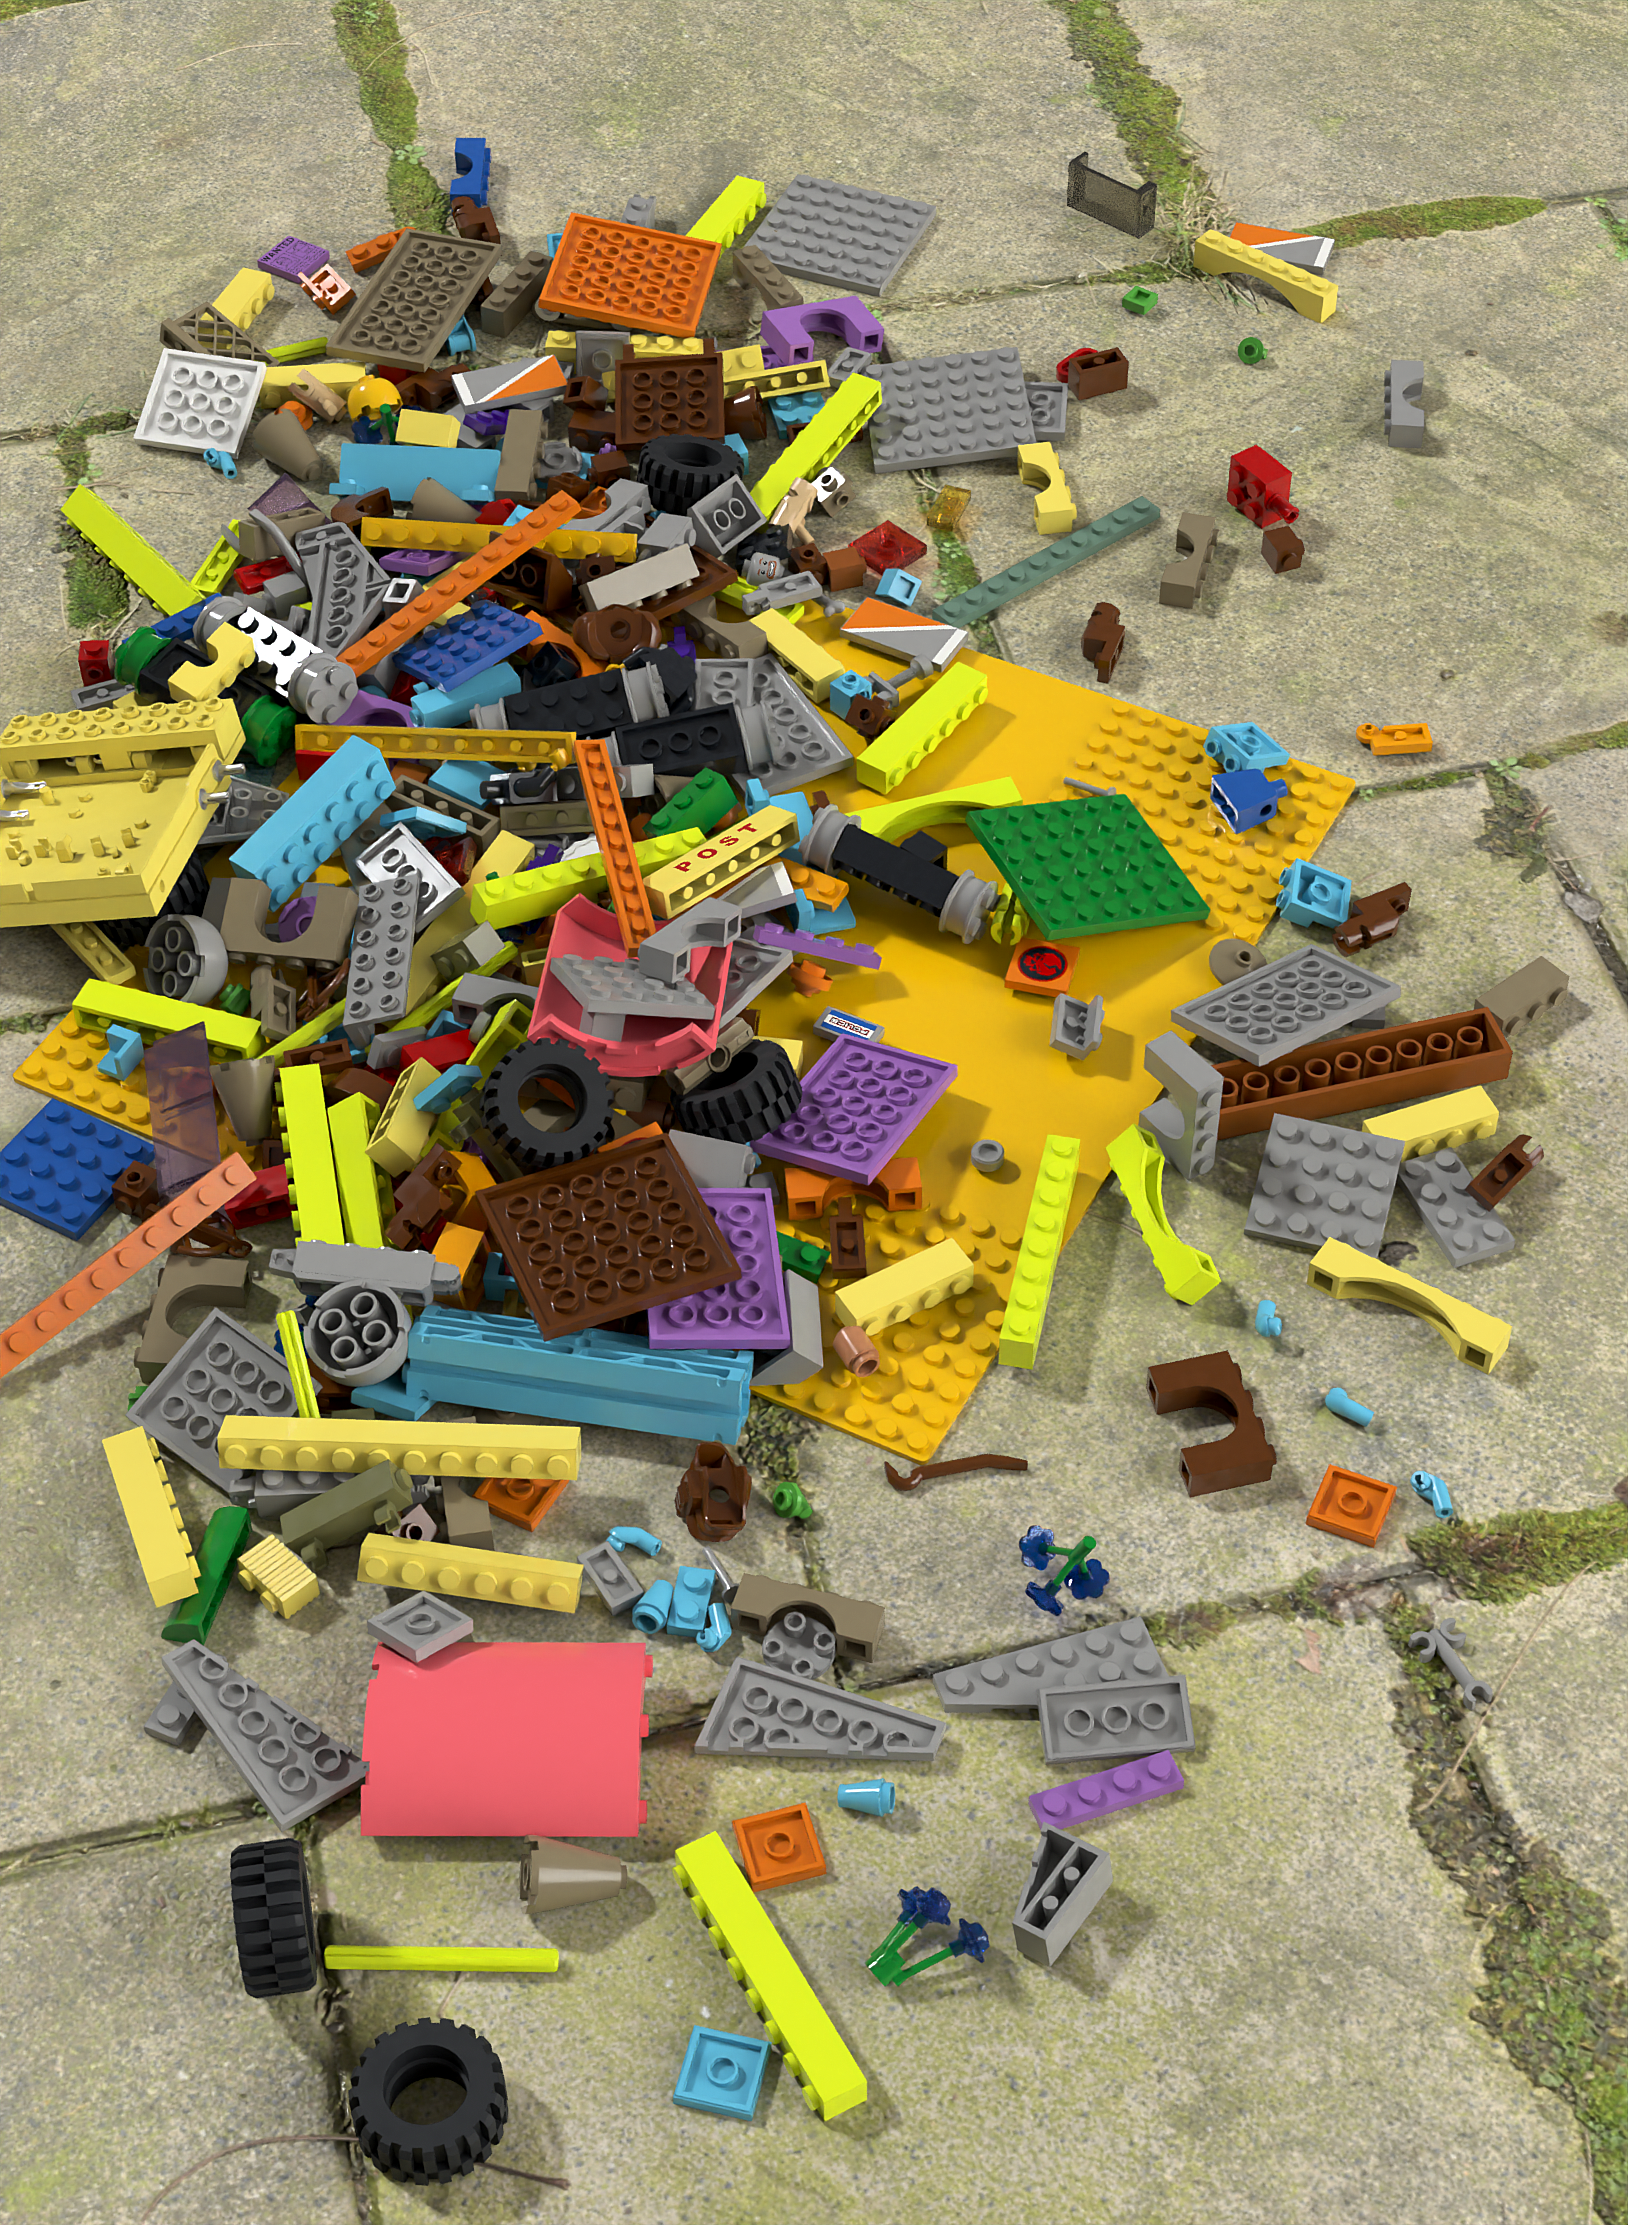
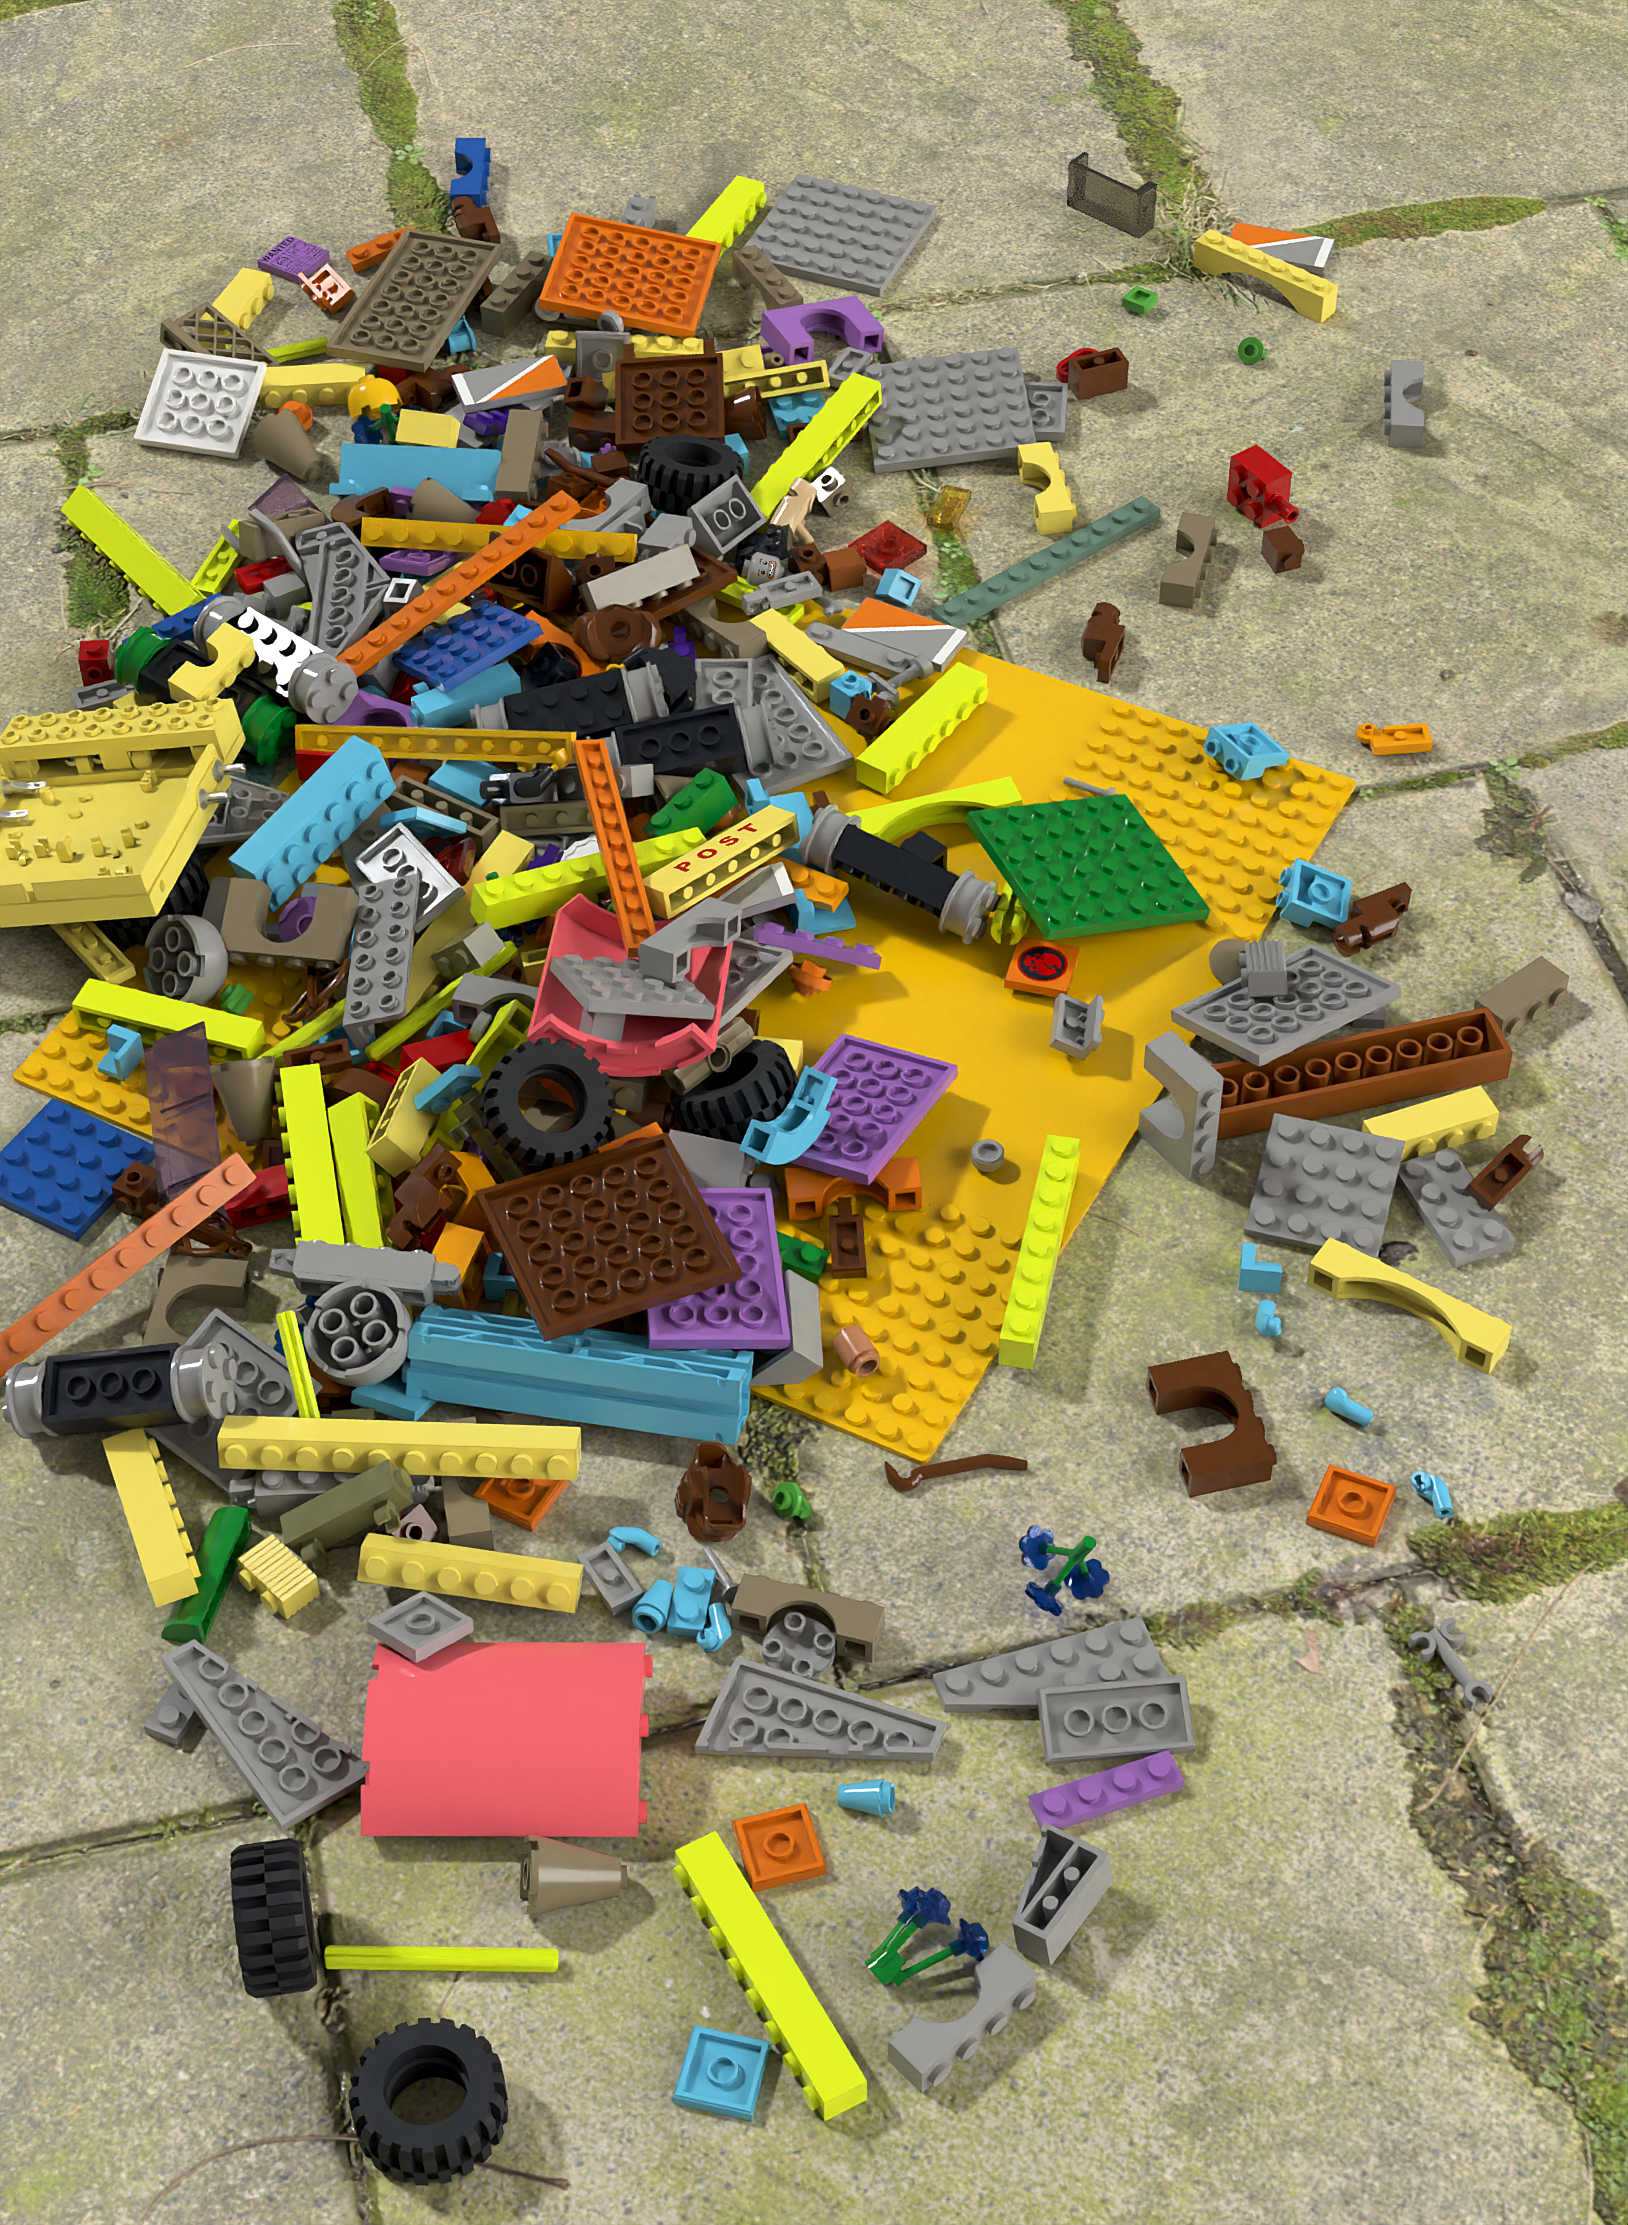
(120, 1389): none -> brick
(222, 461): medium azure arm -> none
(272, 1003): dark tan plate -> none
(319, 397): tan piece -> none
(387, 1047): light grey plate -> none
(401, 500): none -> medium lavender plate
(583, 473): none -> reddish brown piece
(610, 322): none -> light grey tile
(772, 360): none -> dark tan arm
(797, 1125): none -> medium azure arch
(835, 1022): tile -> none
(859, 650): none -> light grey plate
(905, 1288): light yellow brick -> none
(929, 2049): none -> light grey arch
(1139, 1166): neon yellow arch -> none
(1246, 797): blue torso -> none
(1257, 1275): none -> medium azure panel
(1264, 969): none -> light grey brick

